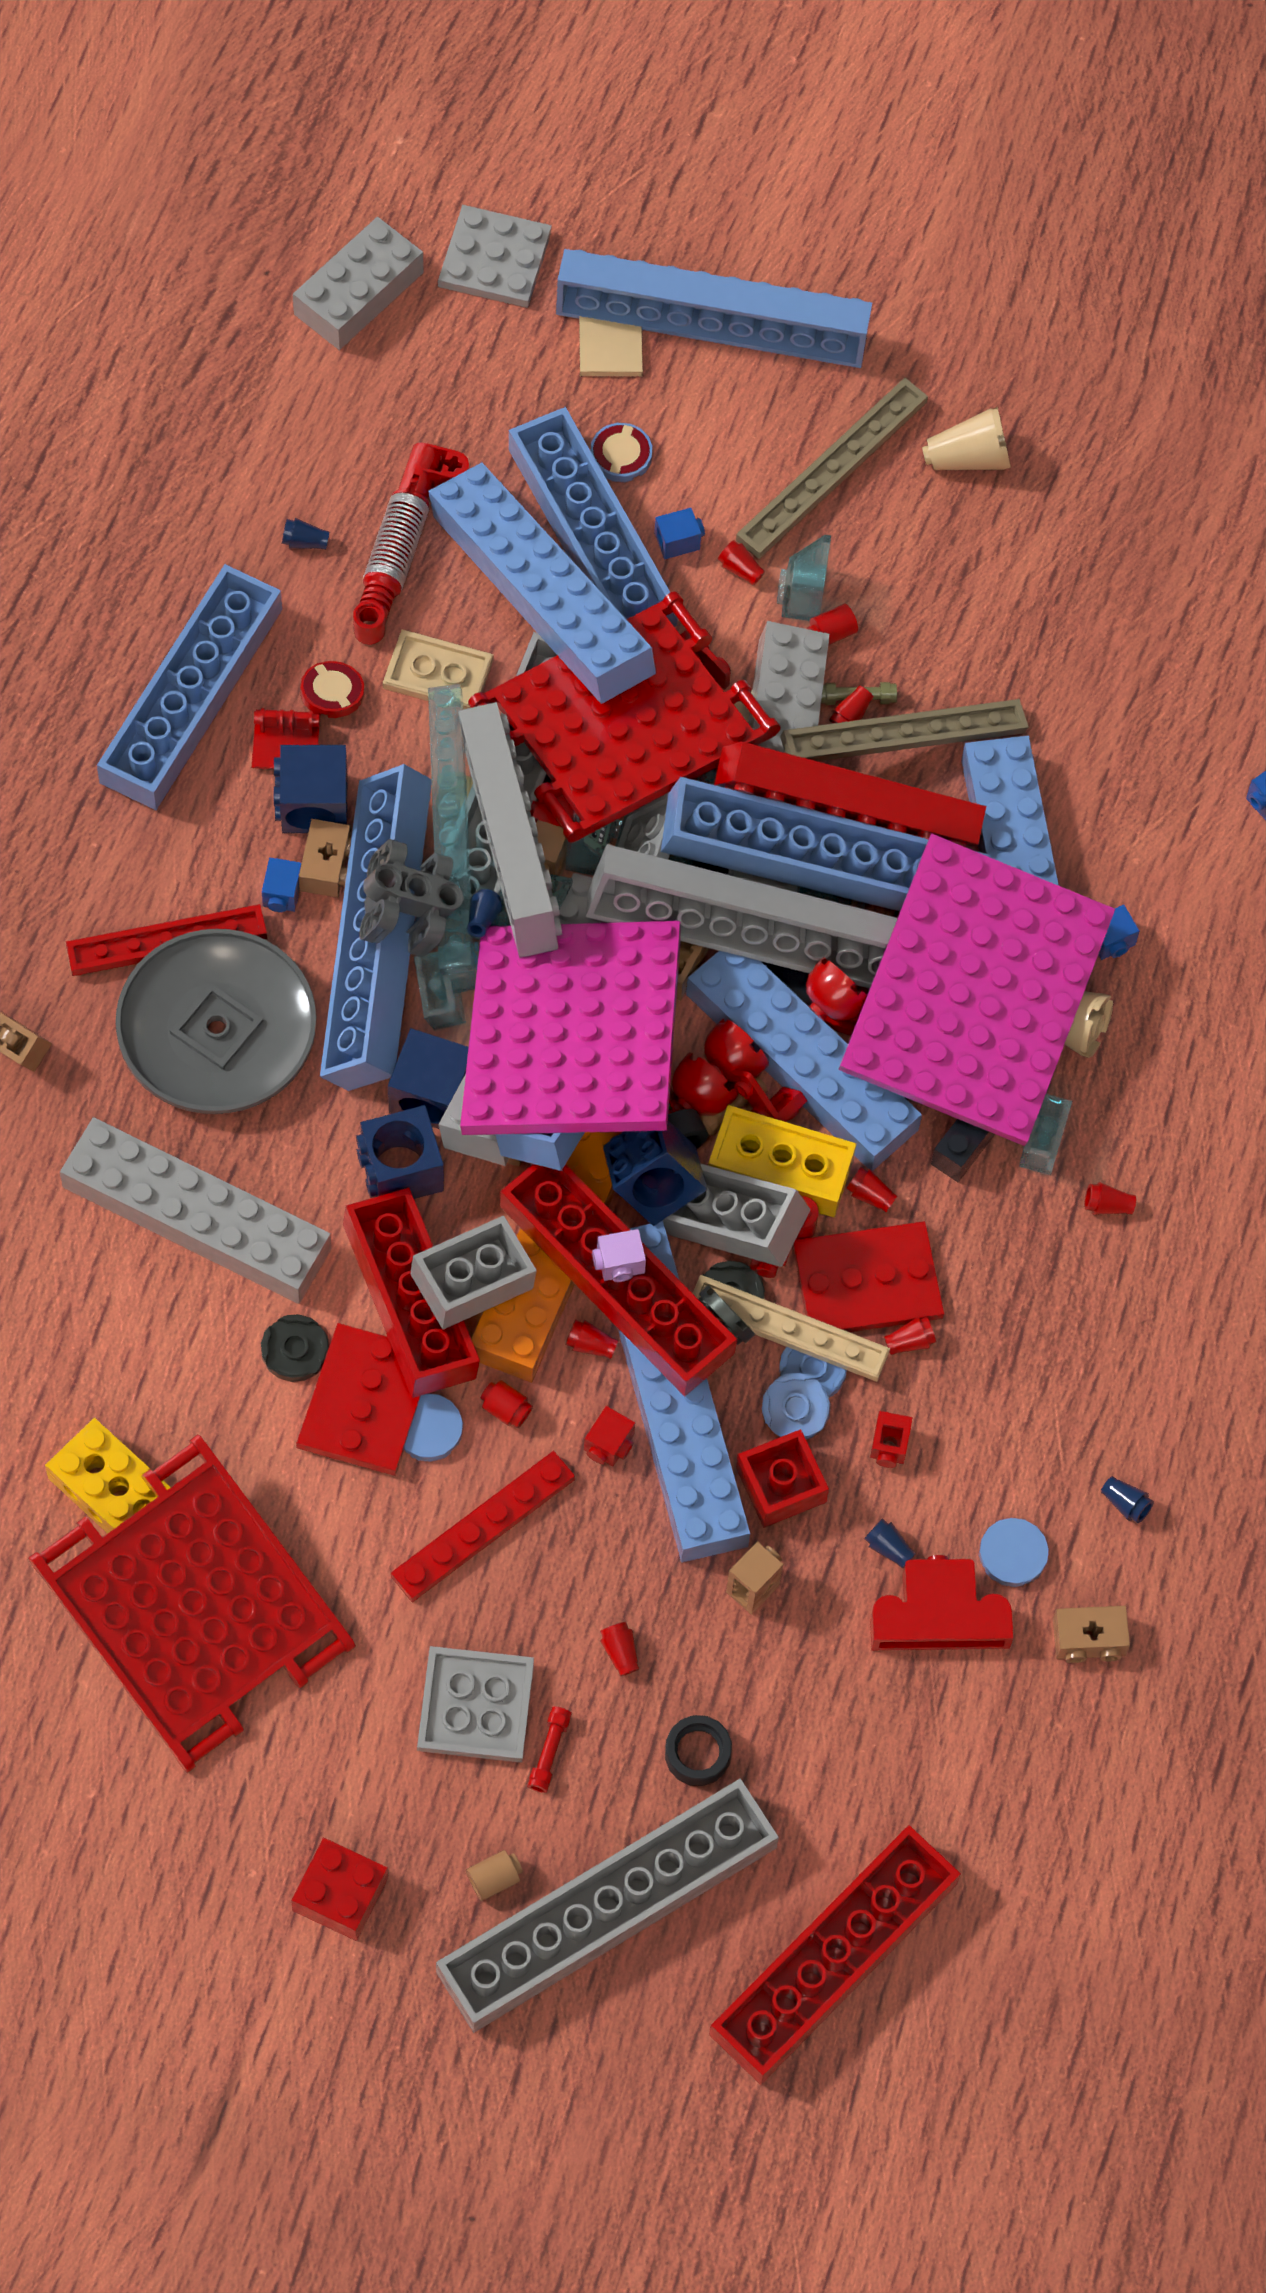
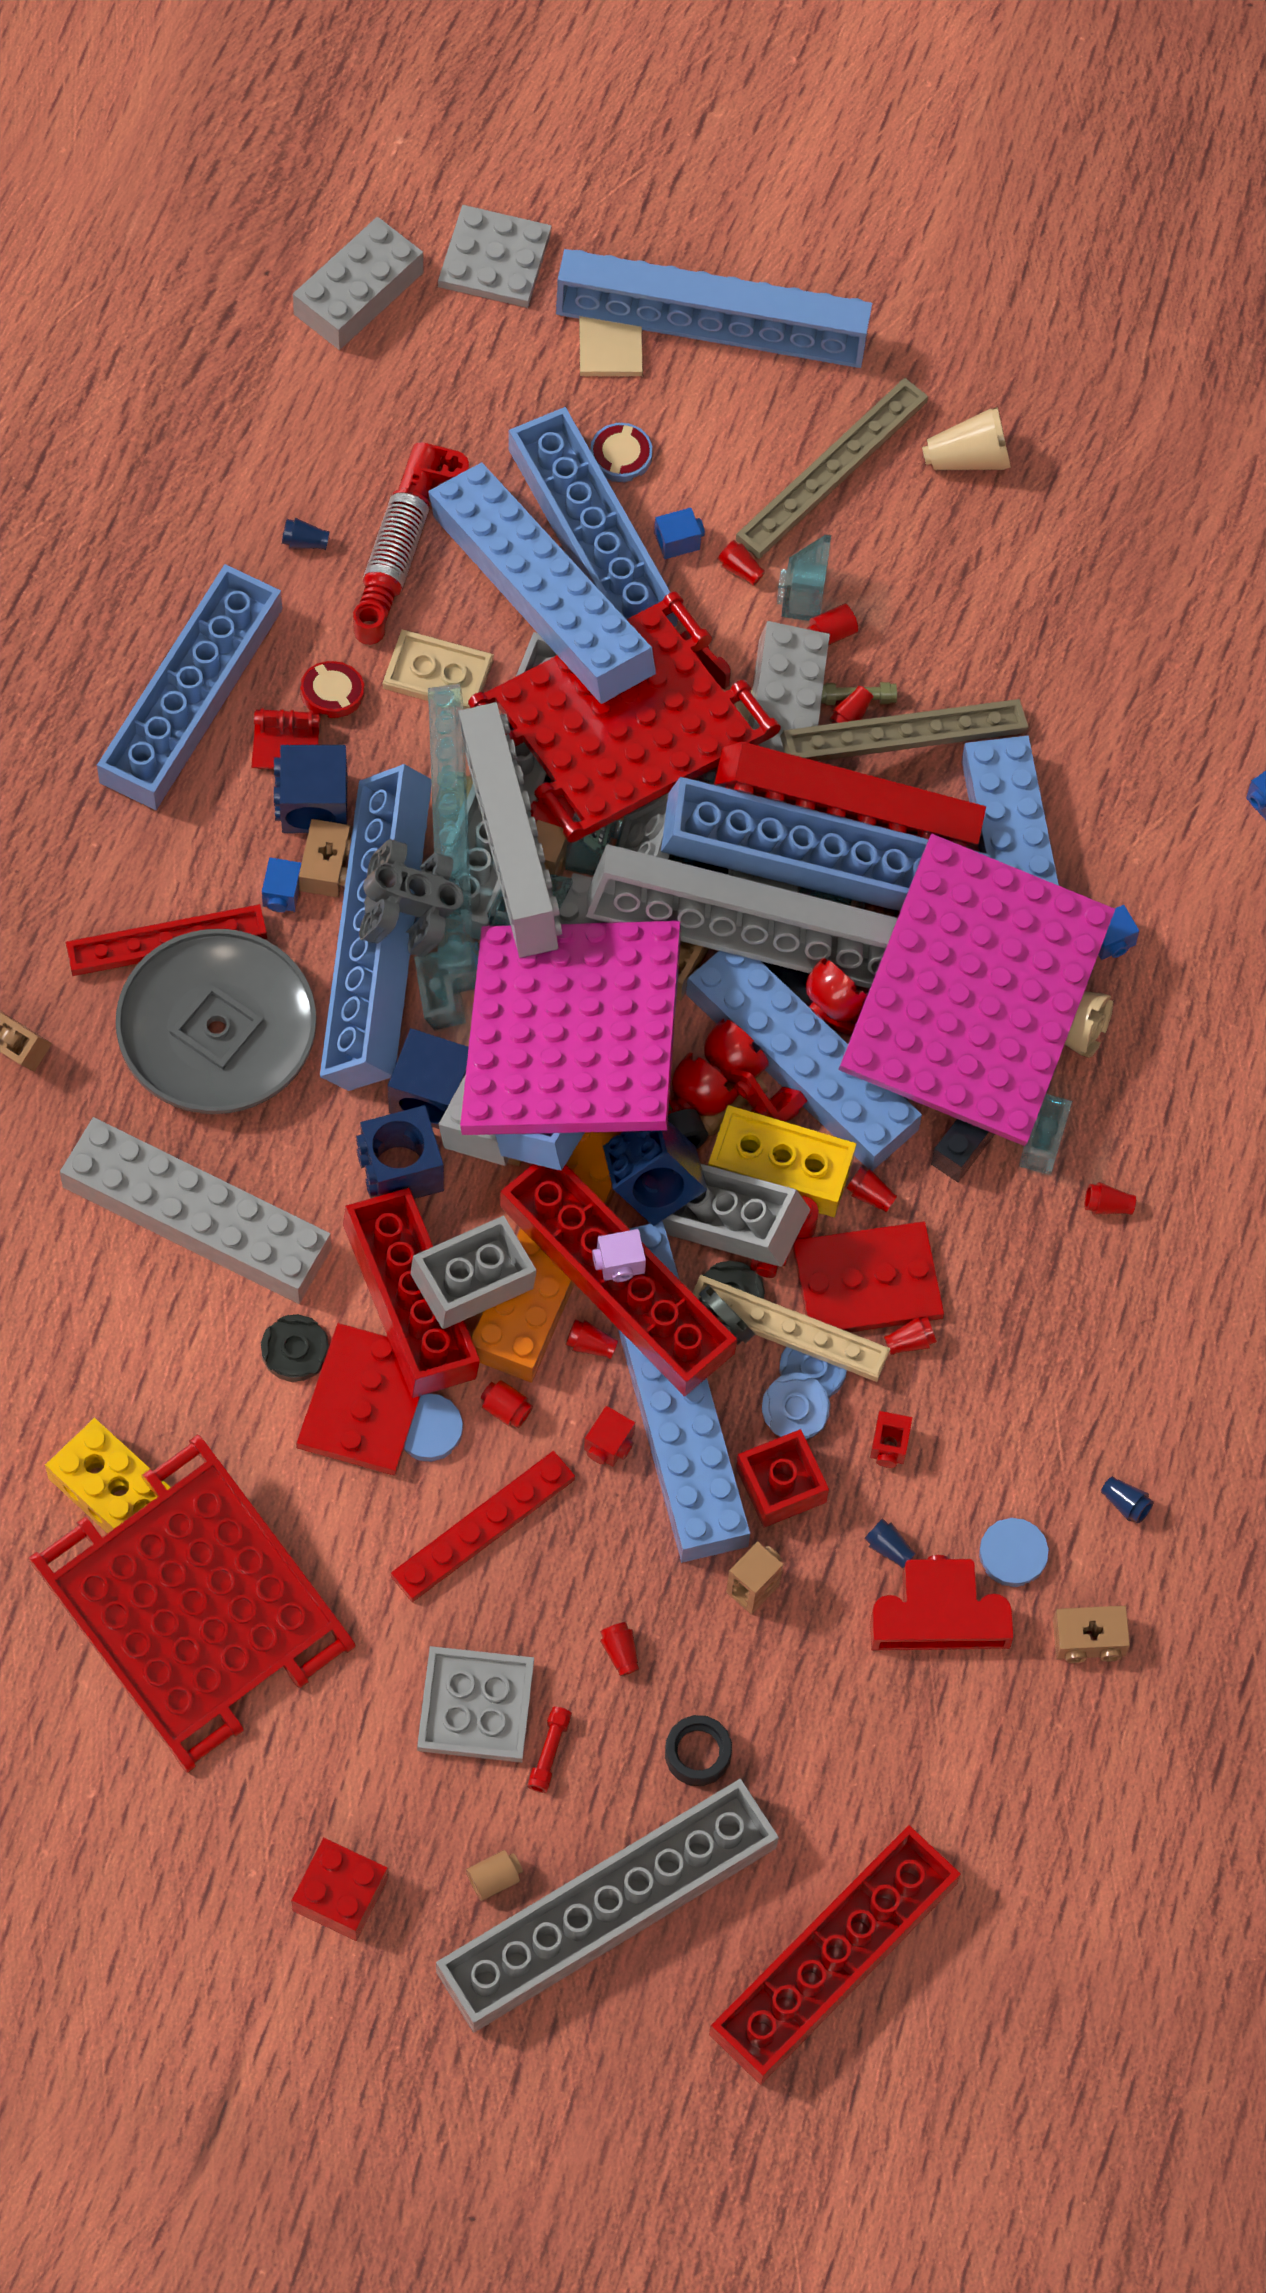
(484, 909): dark blue cone -> none

